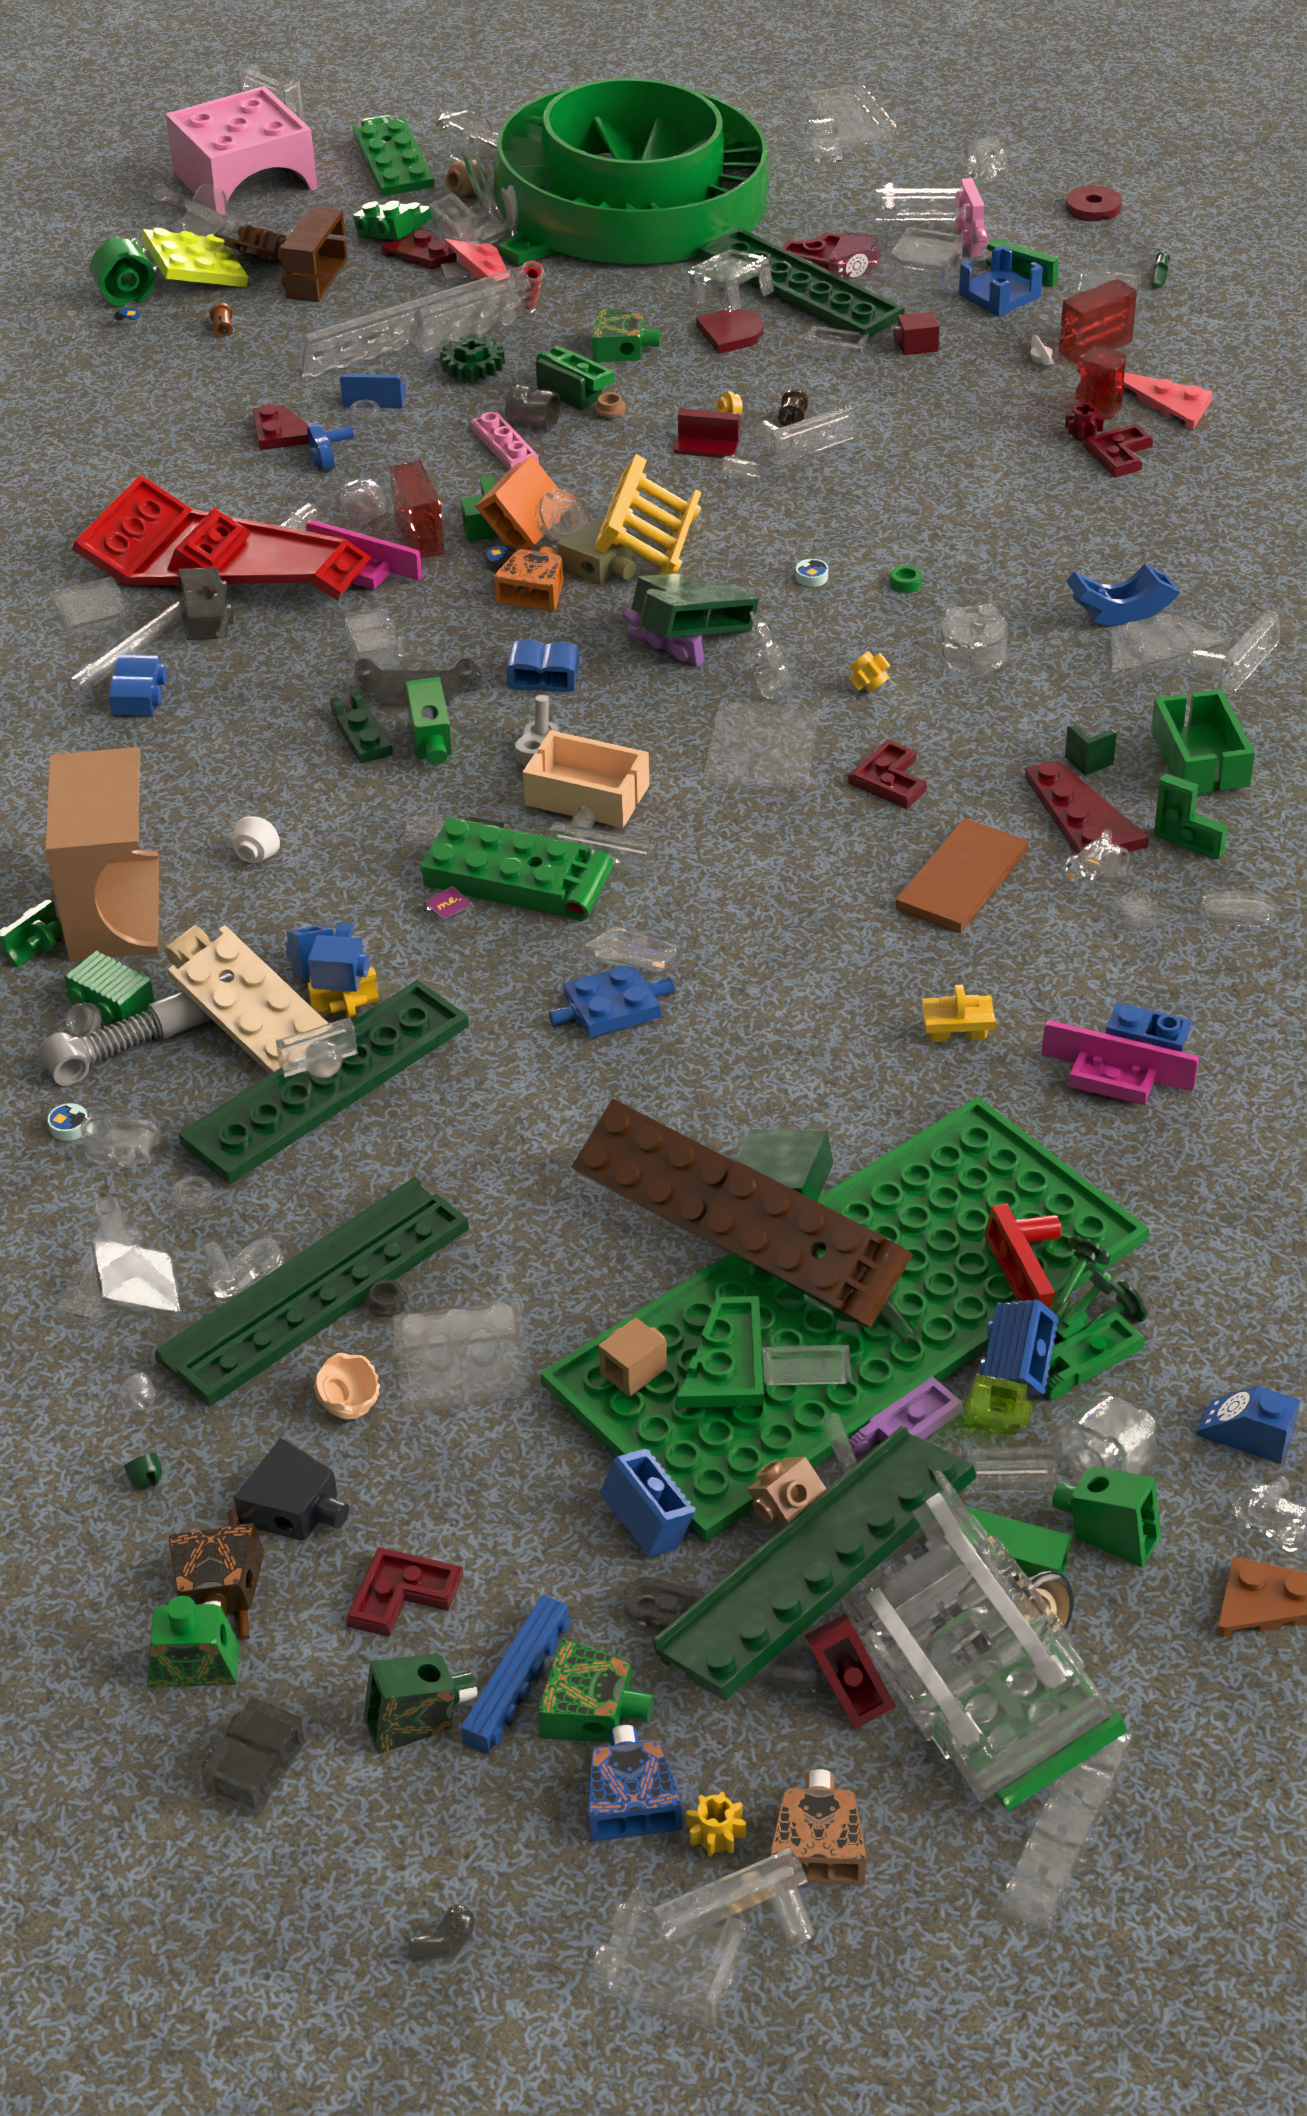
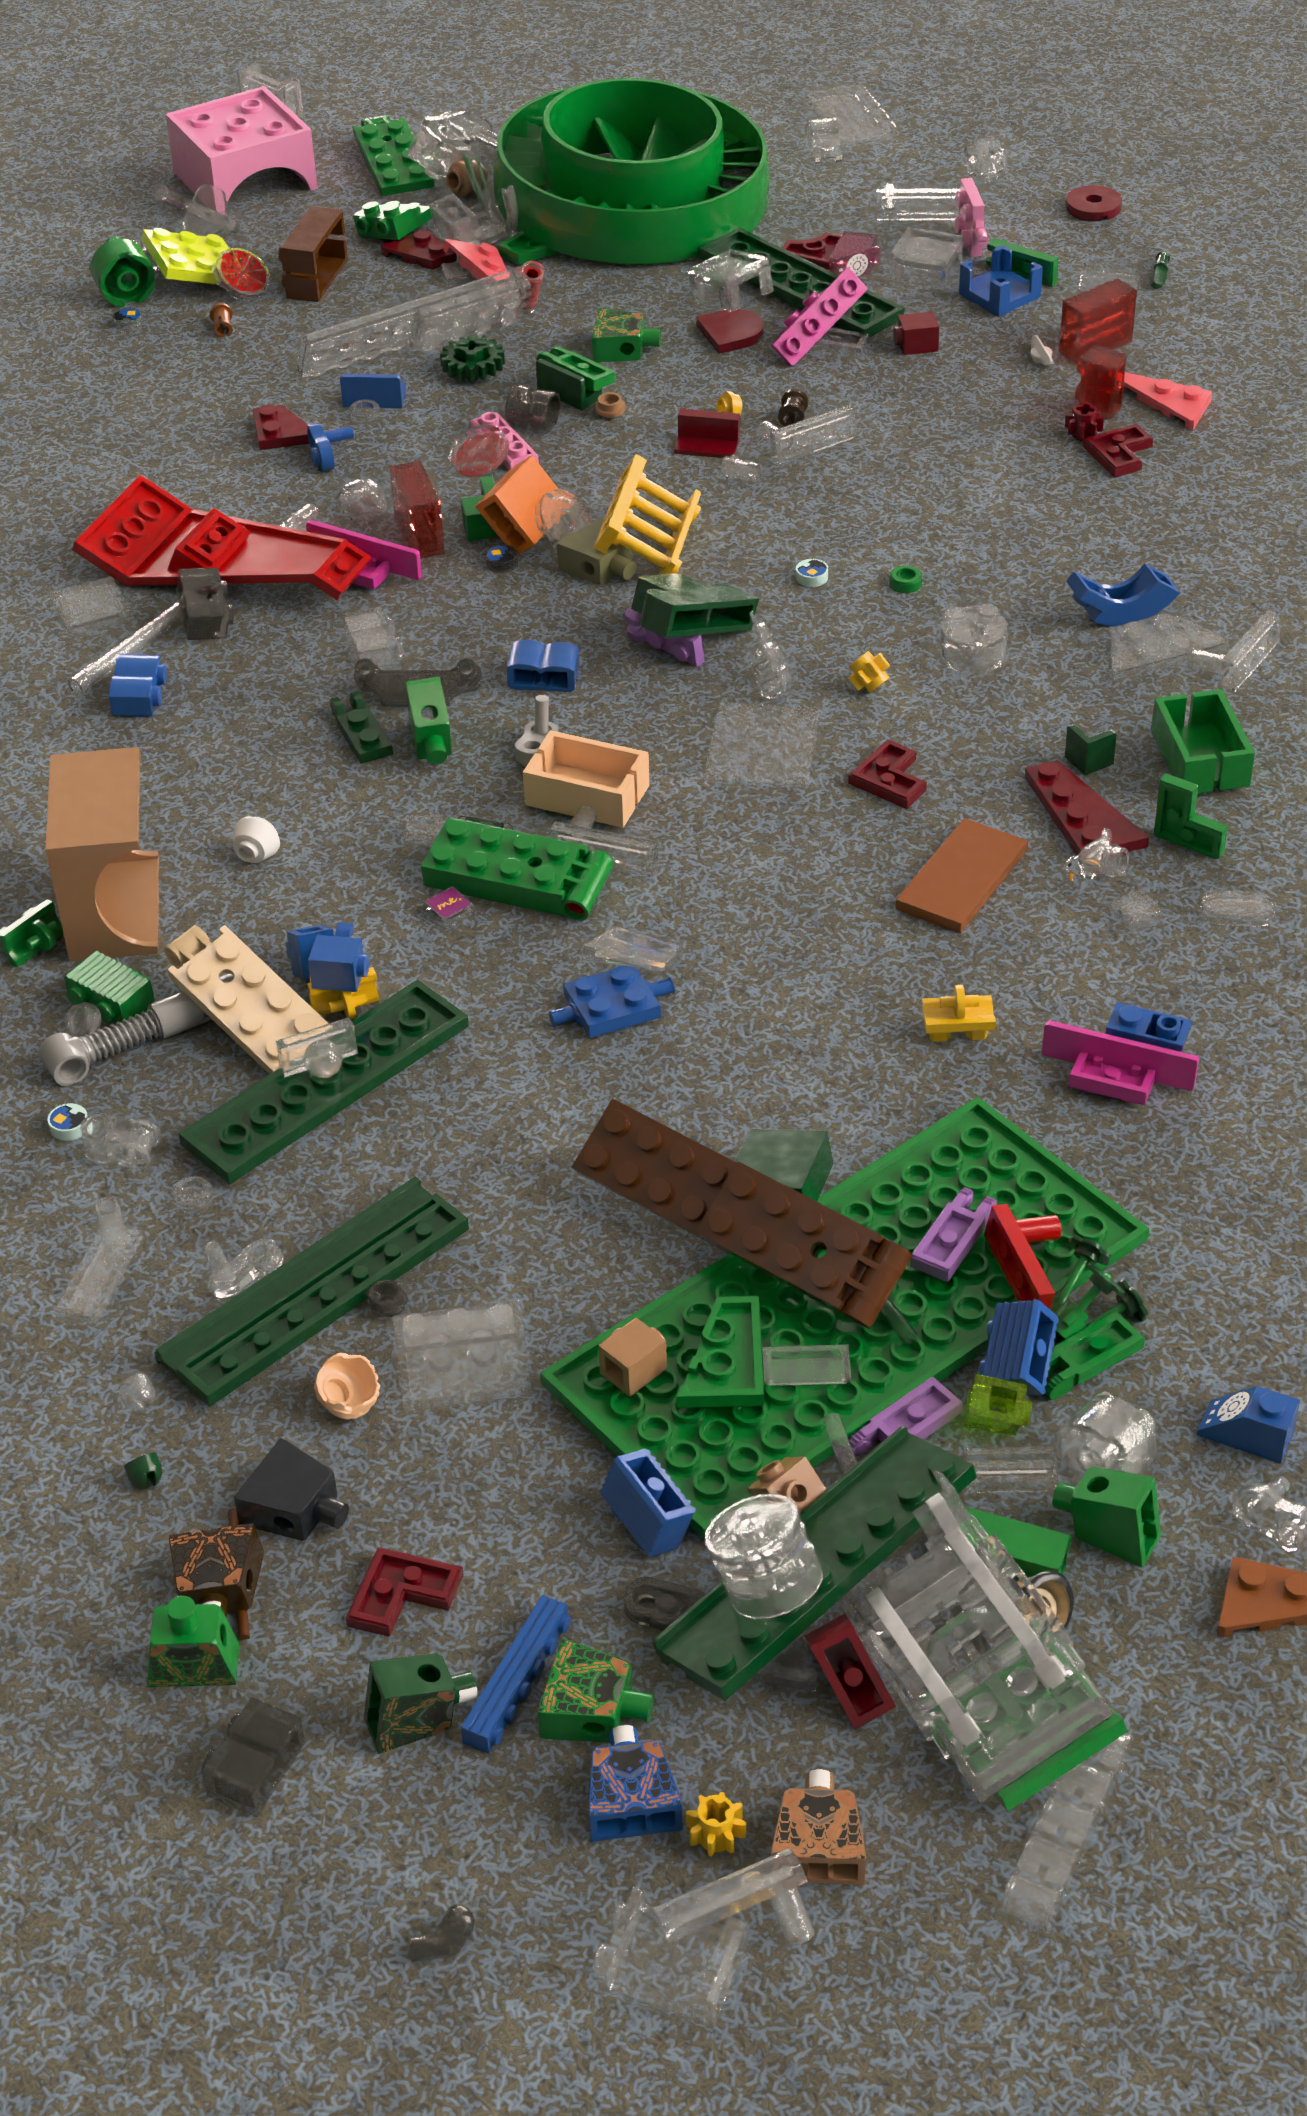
(135, 1277): clear piece -> none
(241, 274): none -> tile
(255, 242): reddish brown hinge -> none
(438, 146): none -> clear brick
(479, 451): none -> clear tile
(530, 579): orange torso -> none
(764, 1556): none -> clear wheel
(818, 316): none -> dark pink bracket
(951, 1236): none -> medium lavender hinge

